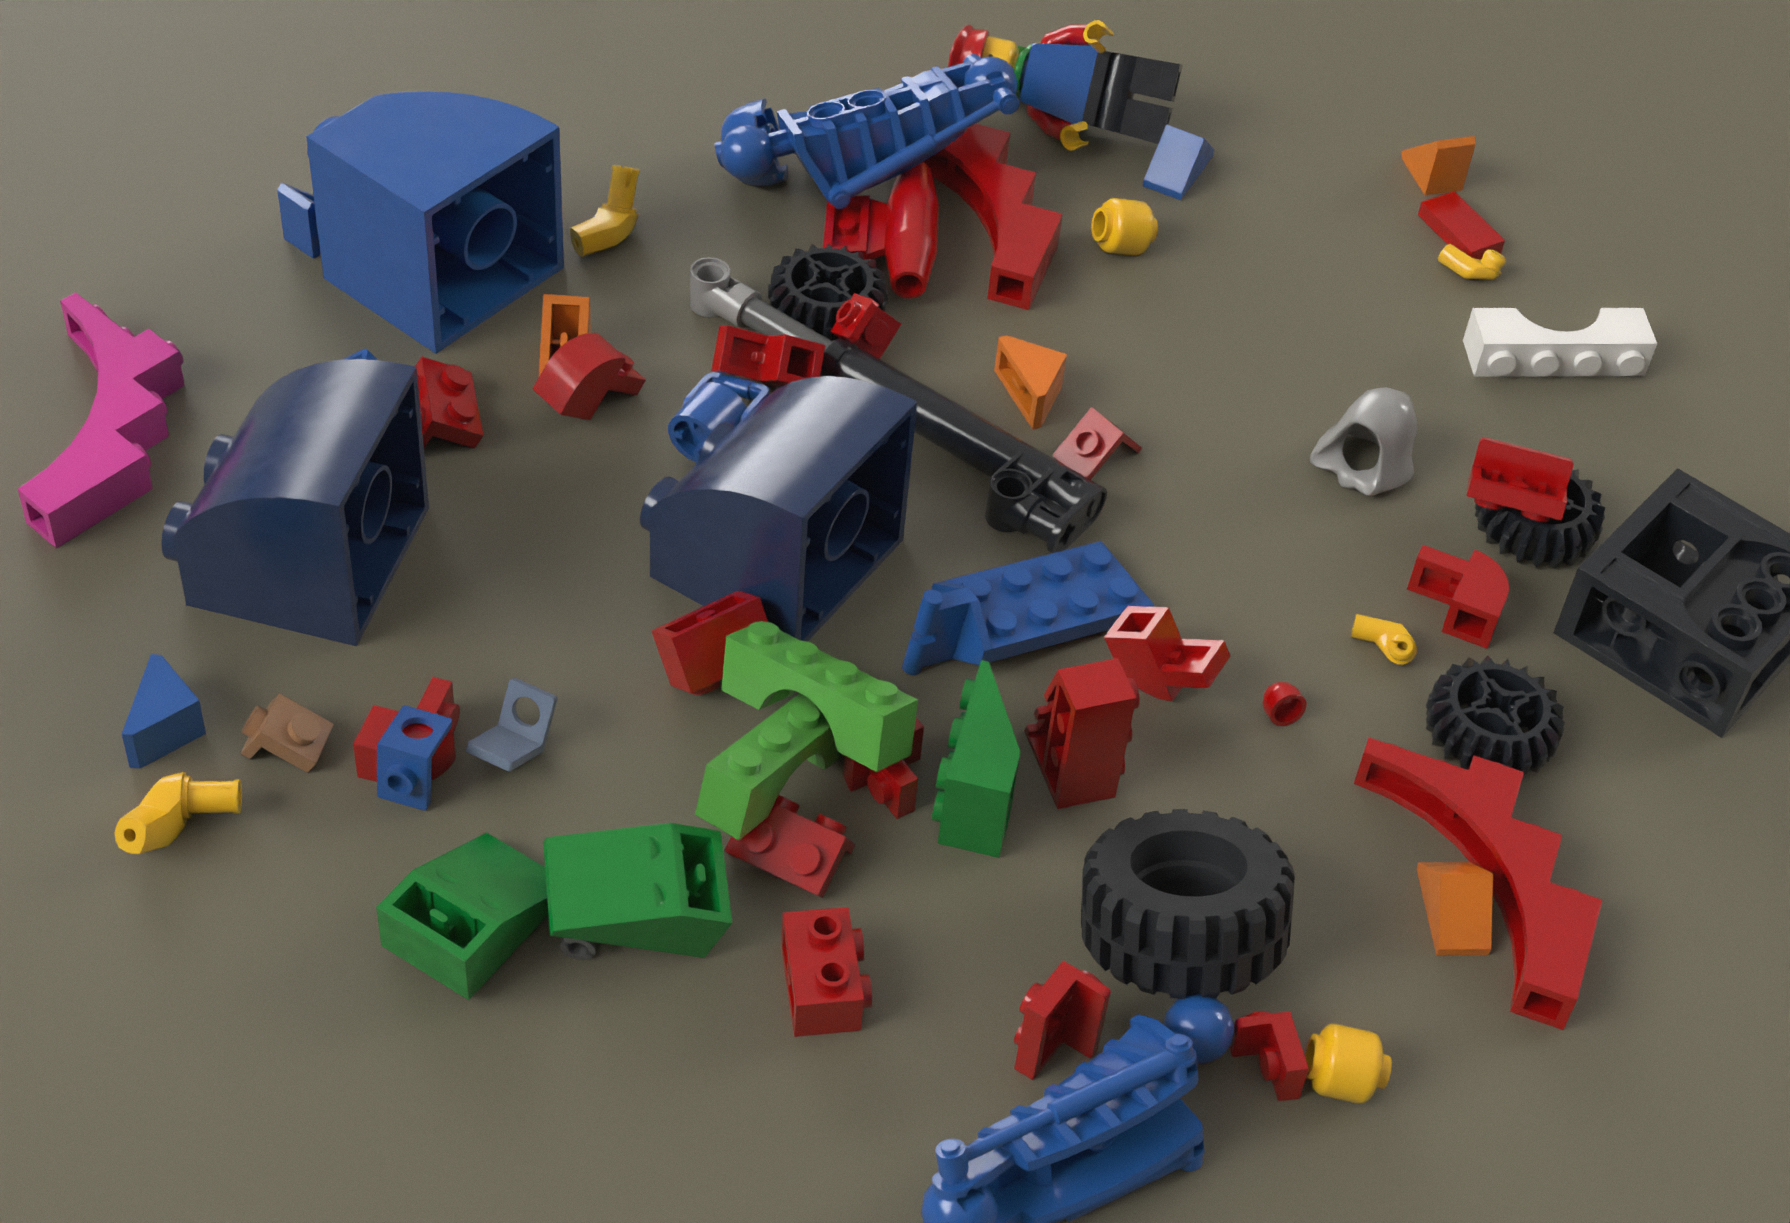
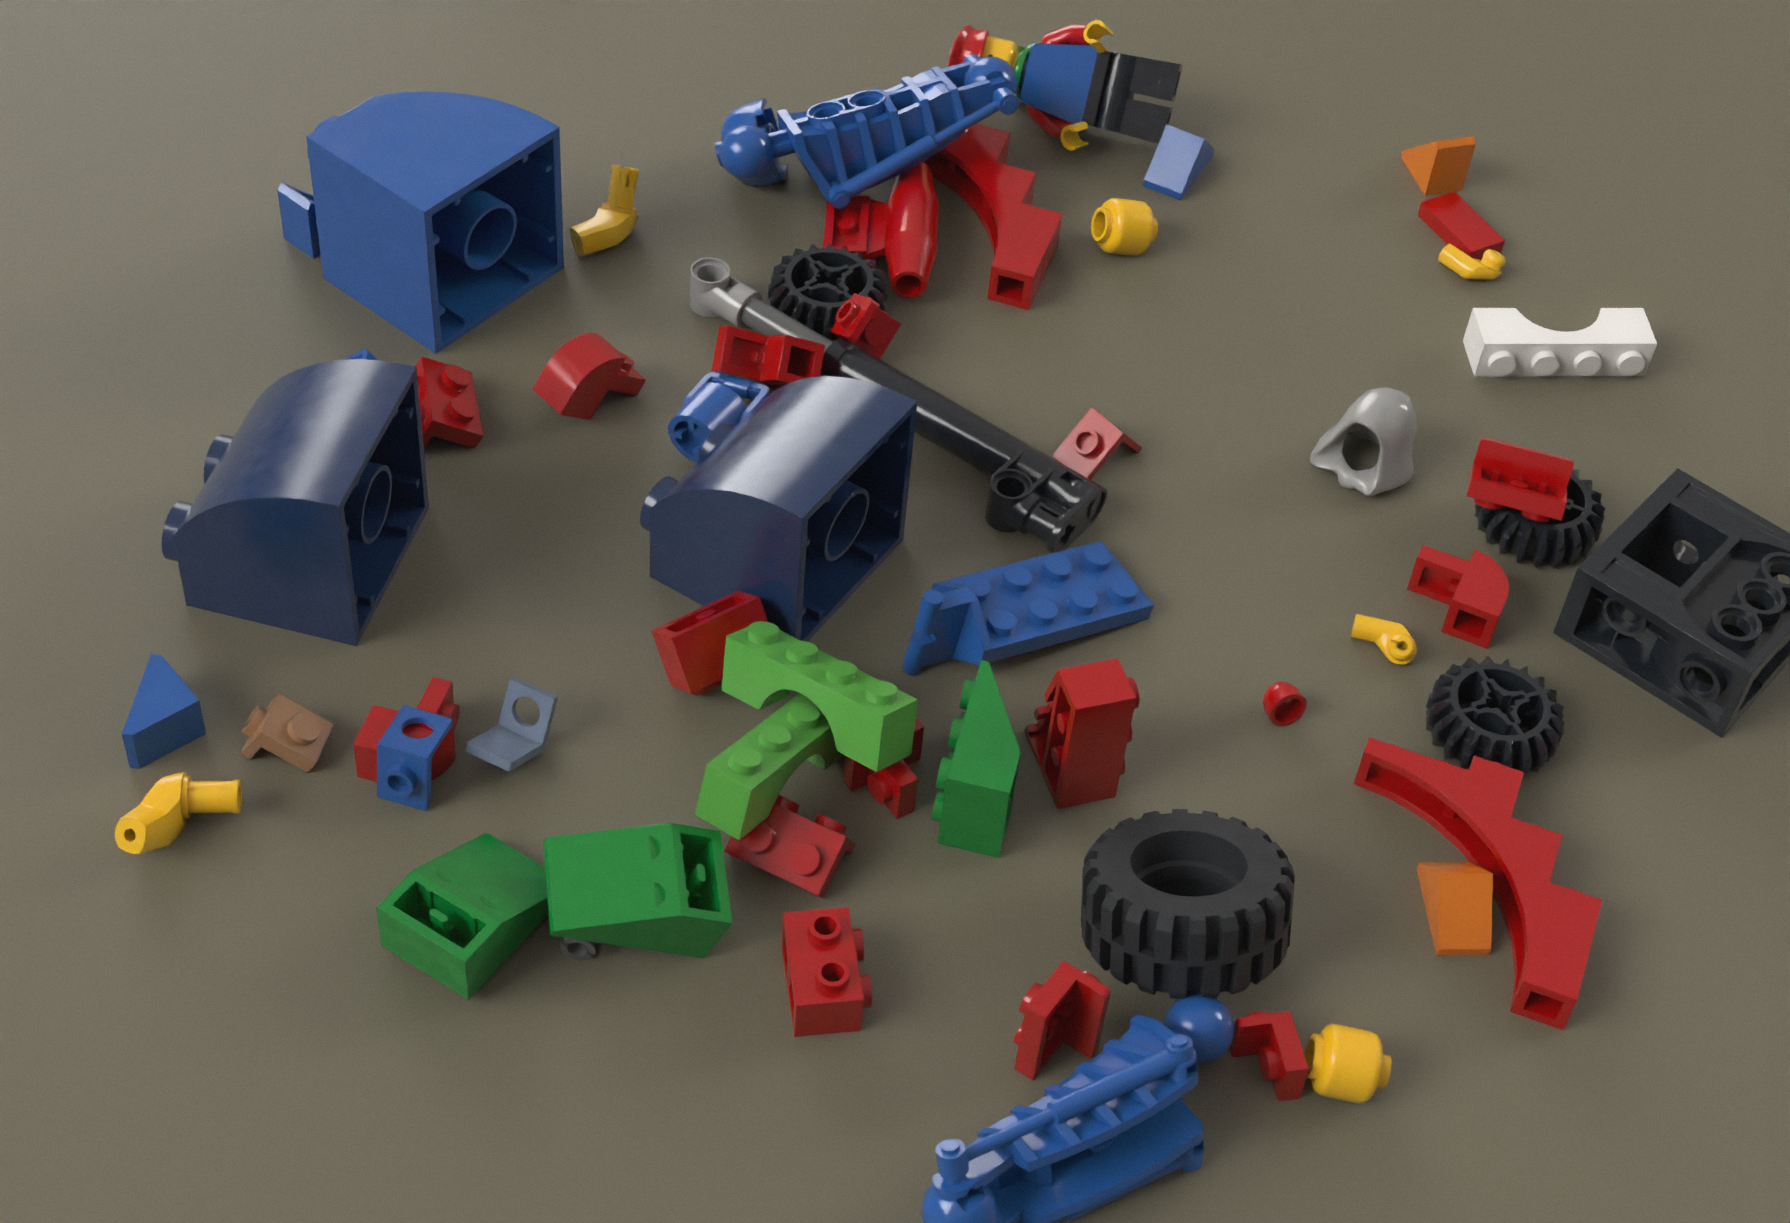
(108, 457): dark pink arch -> none
(562, 320): orange slope -> none
(1030, 376): orange slope -> none
(1157, 655): red brick -> none

